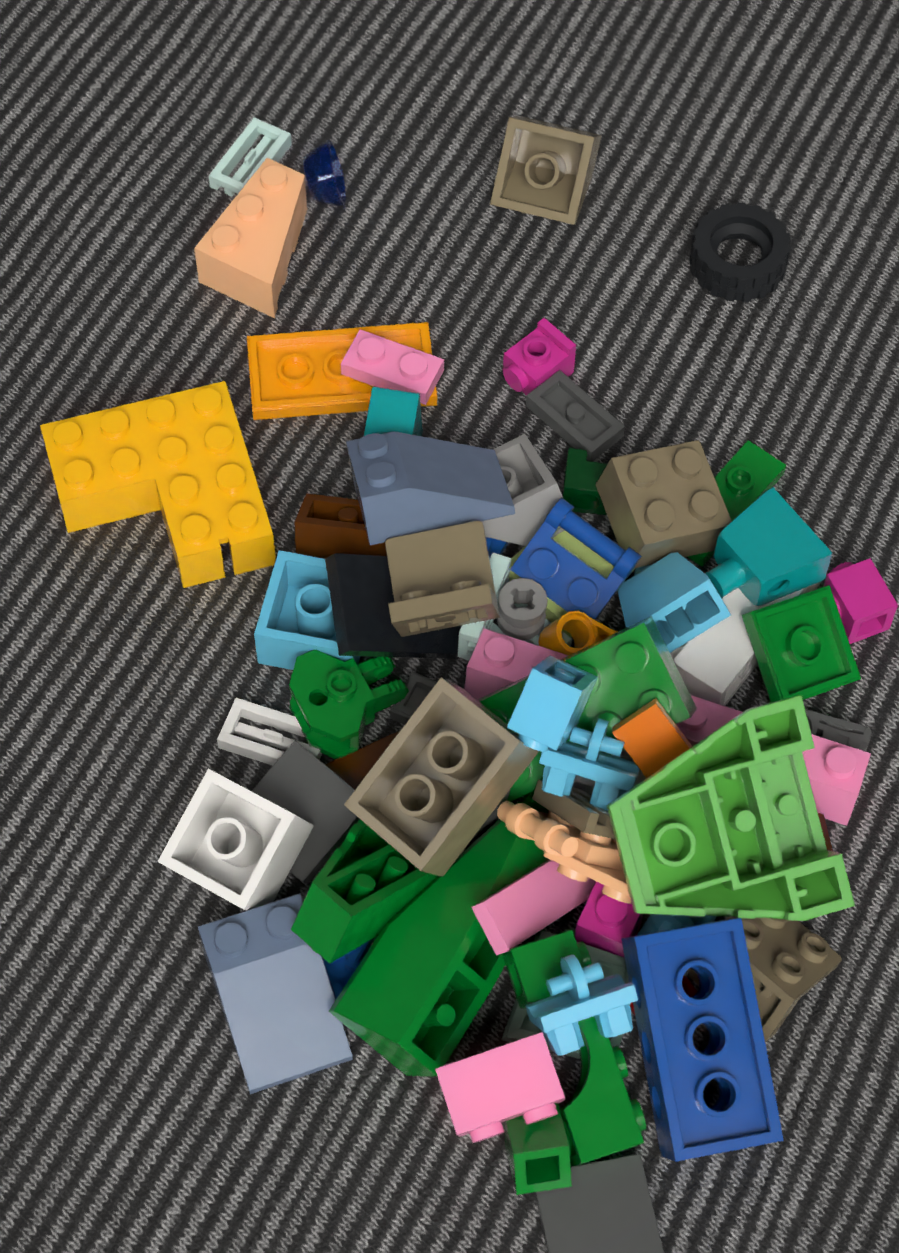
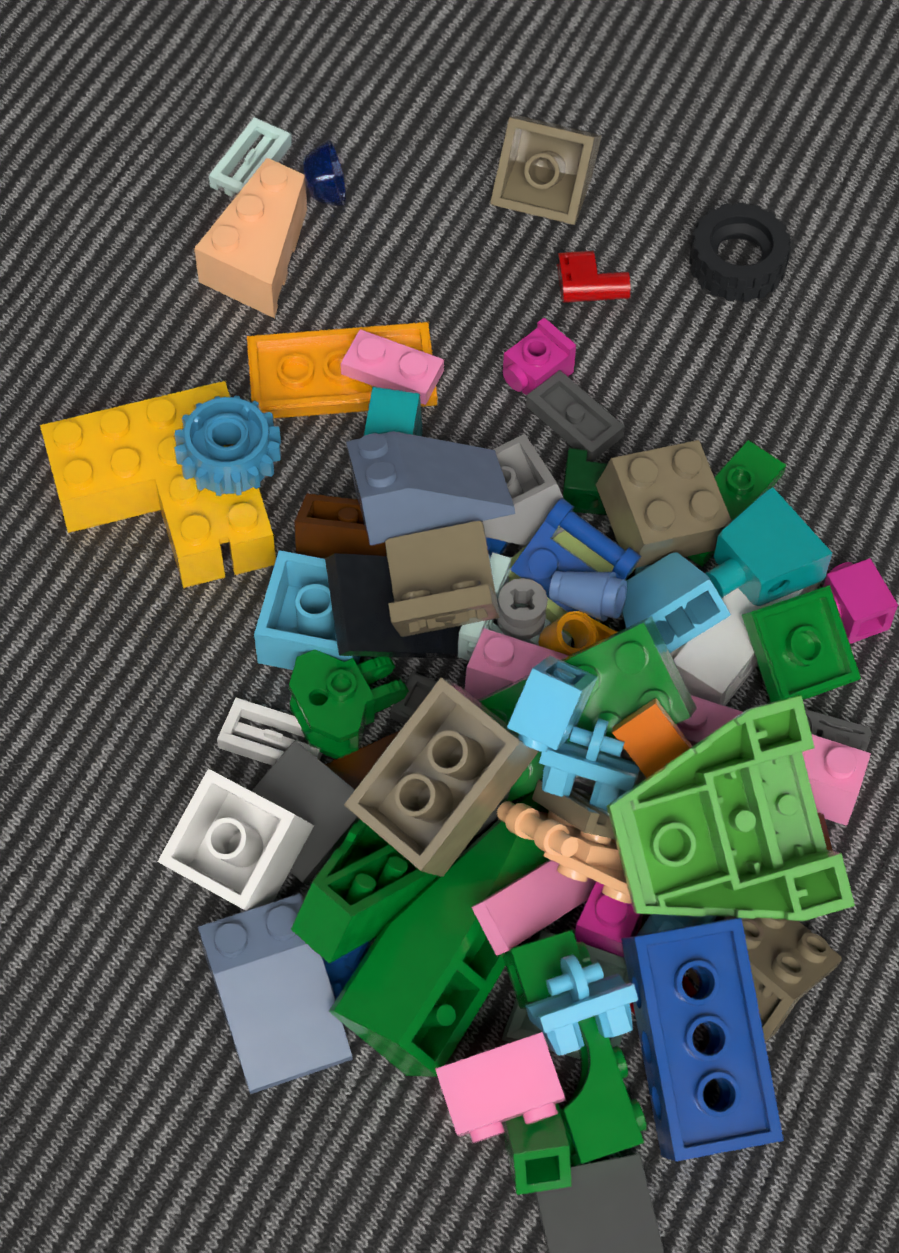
(222, 423): none -> dark azure gear
(582, 283): none -> red piece
(590, 592): none -> medium blue cone

